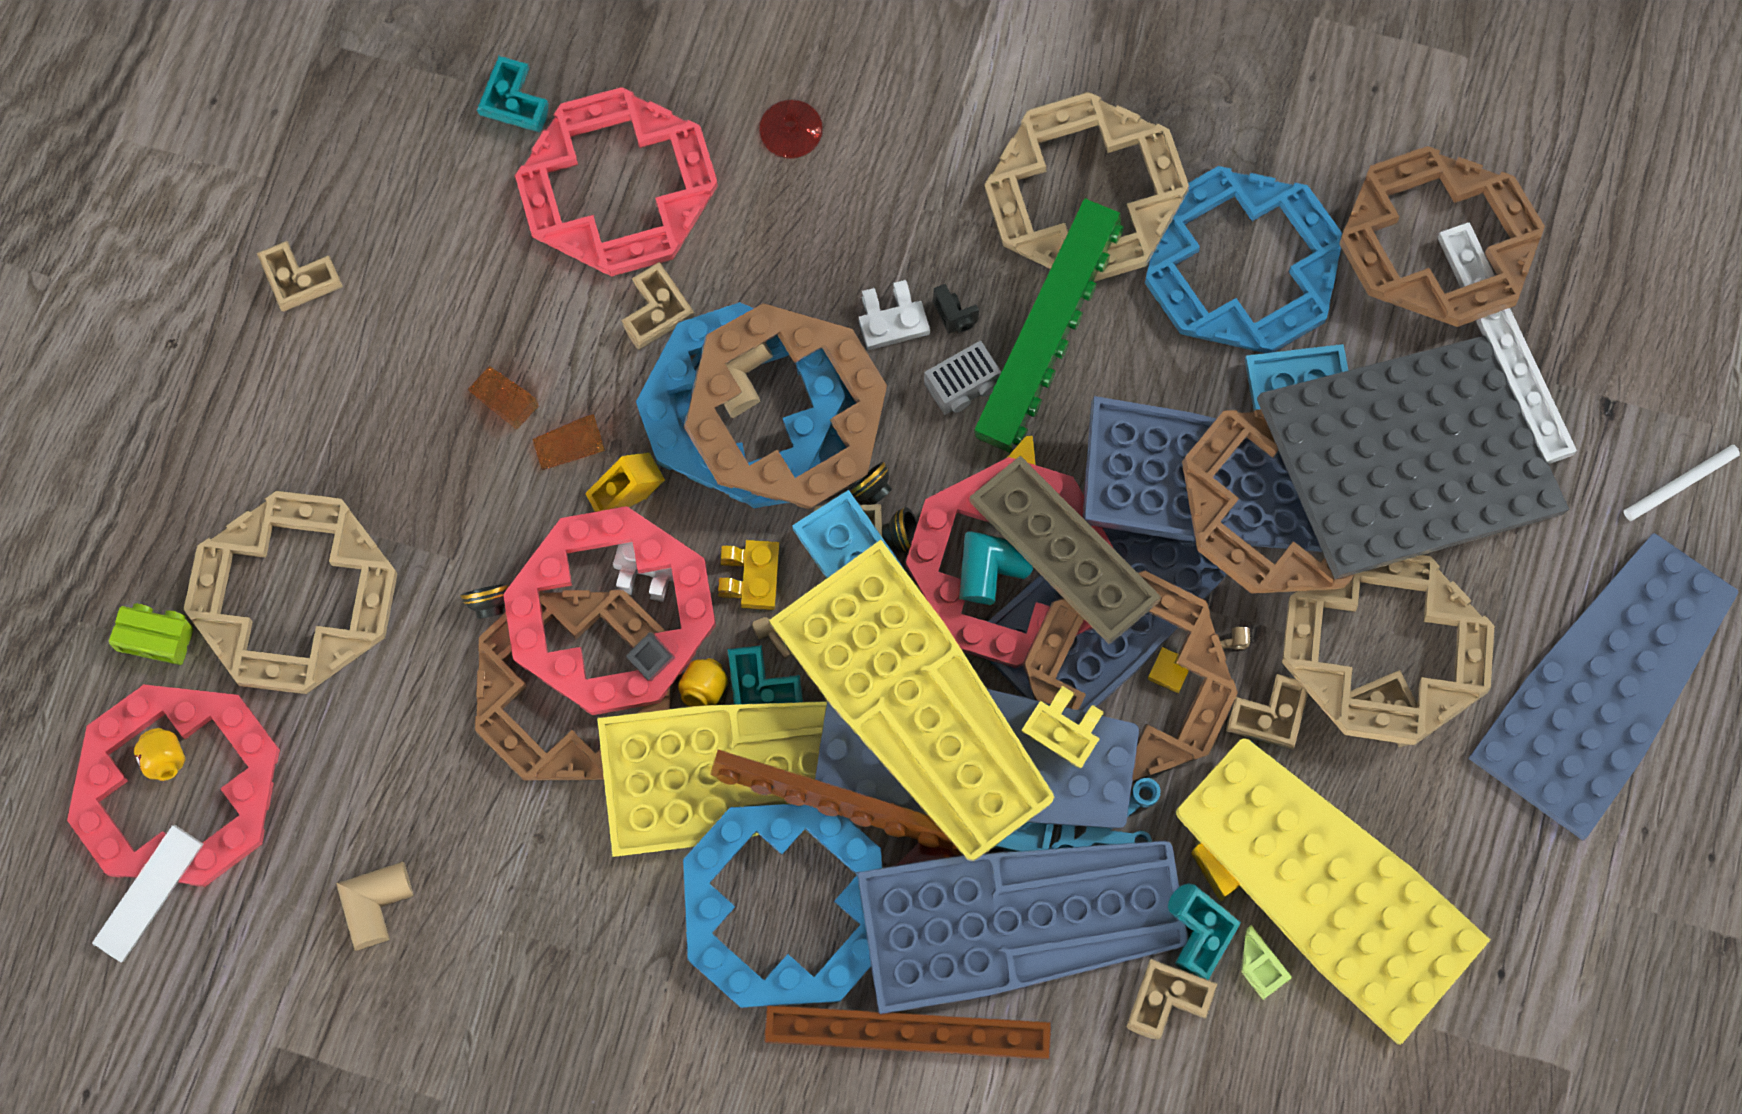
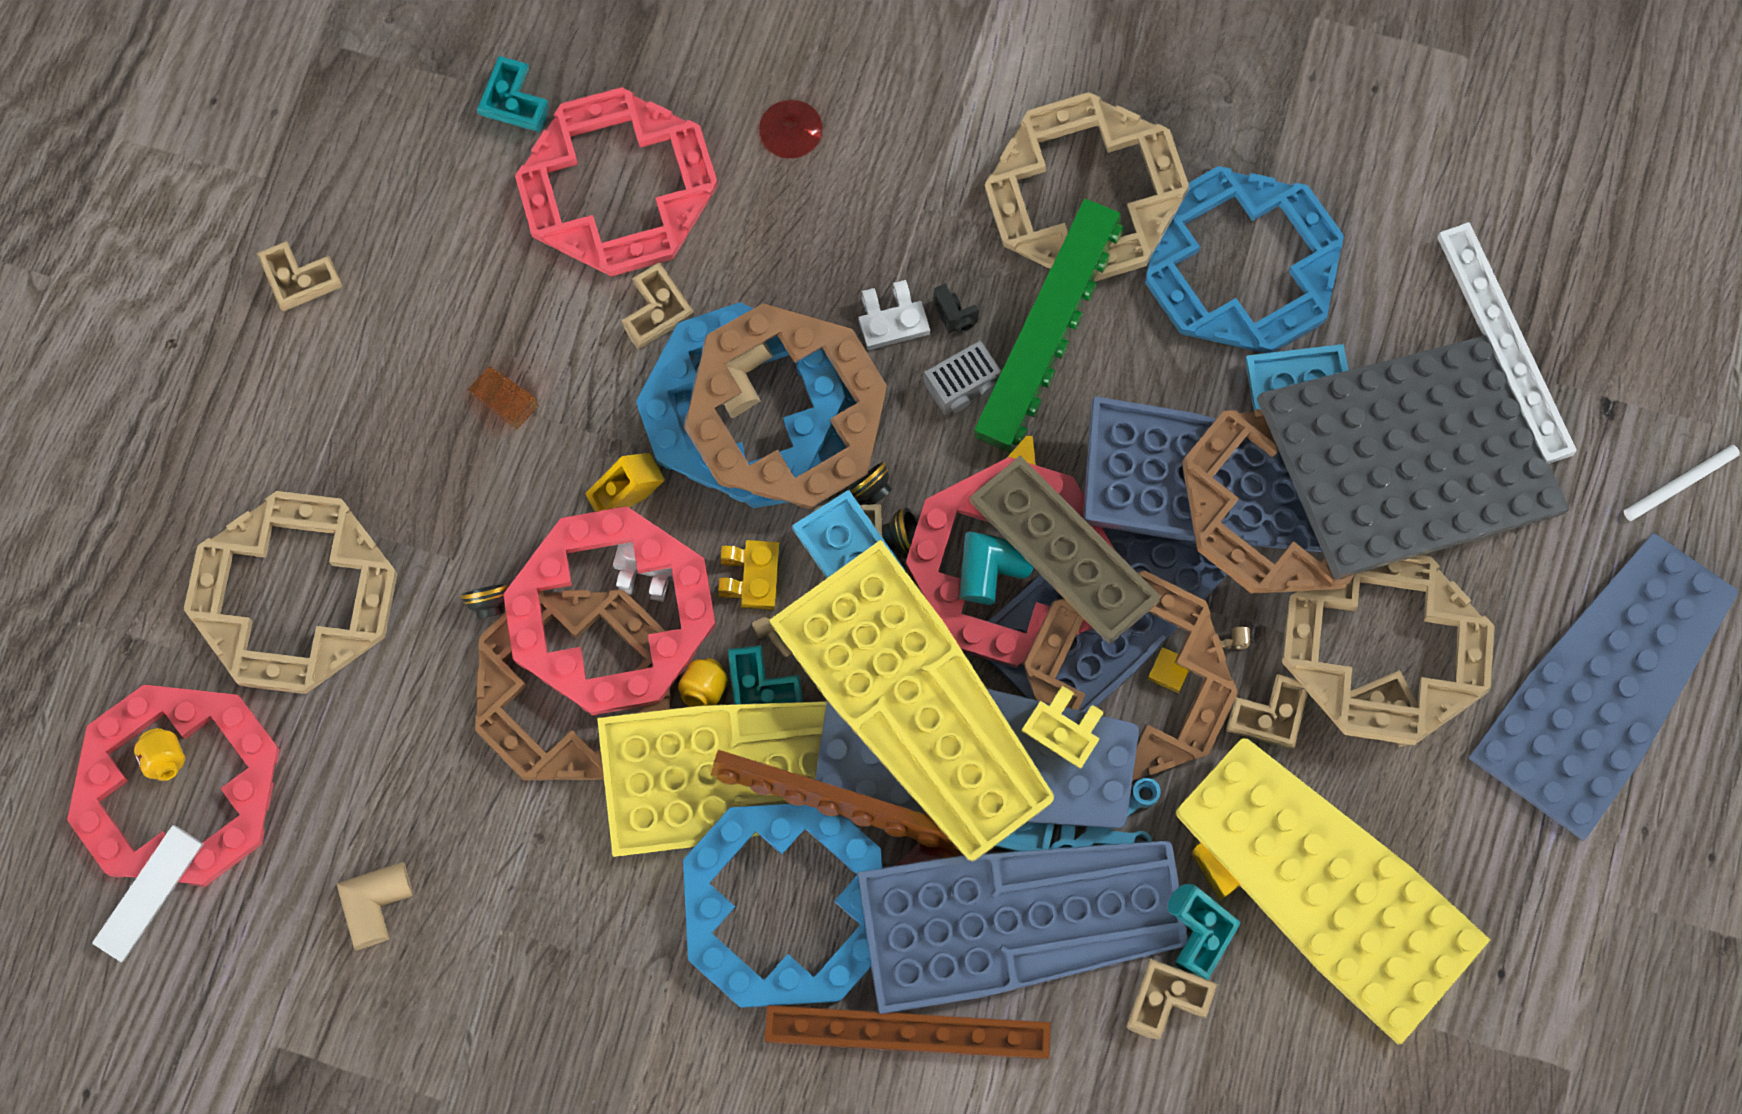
(151, 634): lime brick -> none
(569, 442): clear orange slope -> none
(650, 656): dark grey tile -> none
(1261, 965): yellowish green tile -> none
(1421, 290): medium nougat plate -> none

